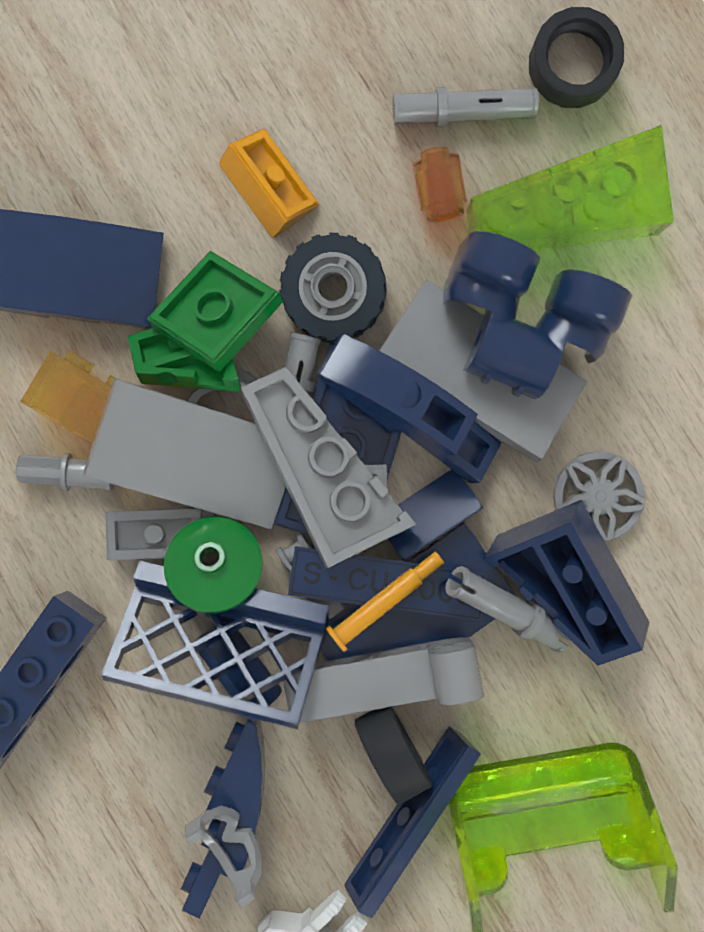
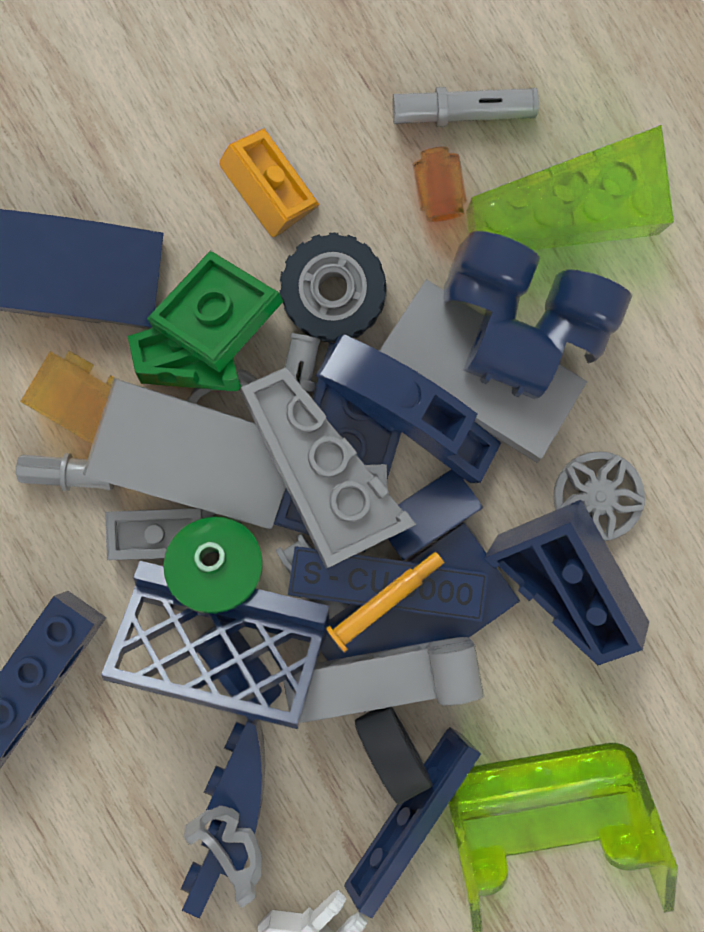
(524, 617): light grey pin -> none
(588, 23): black tyre -> none

